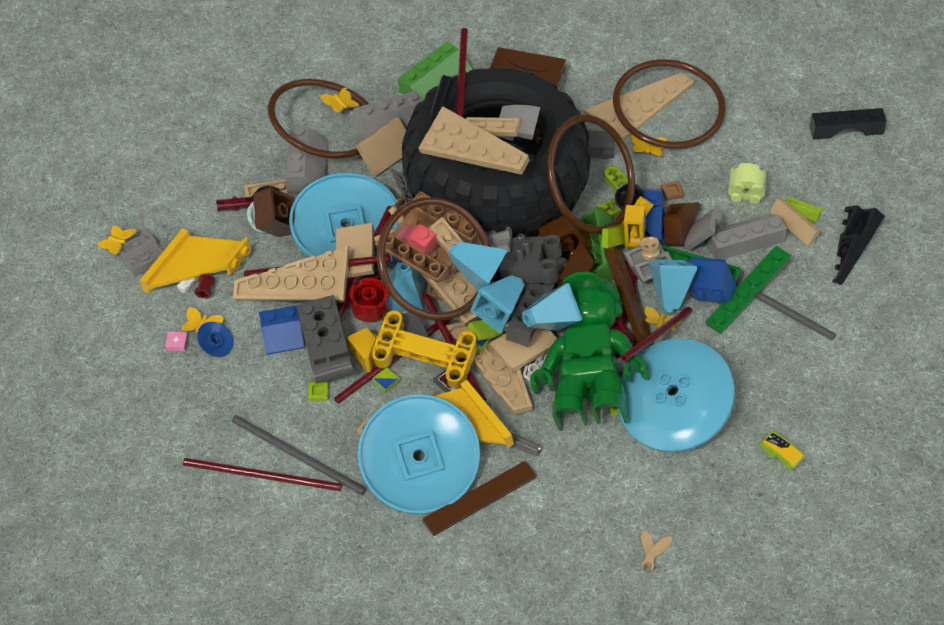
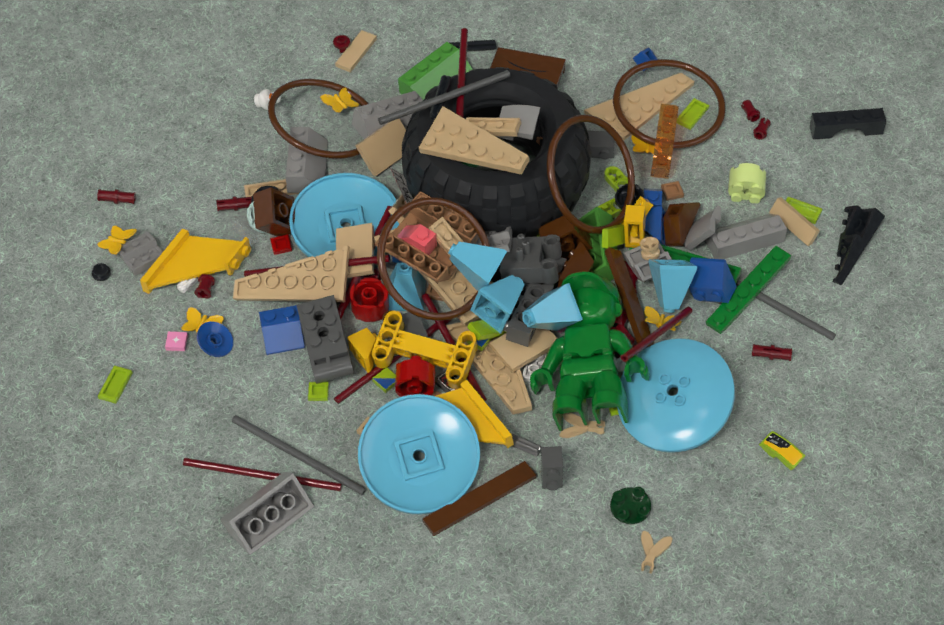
(101, 272): none -> black plate
(115, 384): none -> lime tile
(116, 196): none -> dark red pin
(263, 98): none -> white animal
(267, 512): none -> light grey slope
(281, 244): none -> red tile
(341, 42): none -> dark red plate
(356, 51): none -> tan tile
(414, 377): none -> red brick
(444, 97): none -> dark grey piece
(477, 45): none -> black axle
(551, 467): none -> dark grey brick
(579, 427): none -> tan piece
(630, 505): none -> dark green dish
(643, 56): none -> blue slope
(664, 141): none -> clear orange arch
(692, 114): none -> lime tile
(752, 113): none -> dark red pin
(760, 131): none -> dark red pin
(772, 352): none -> dark red pin

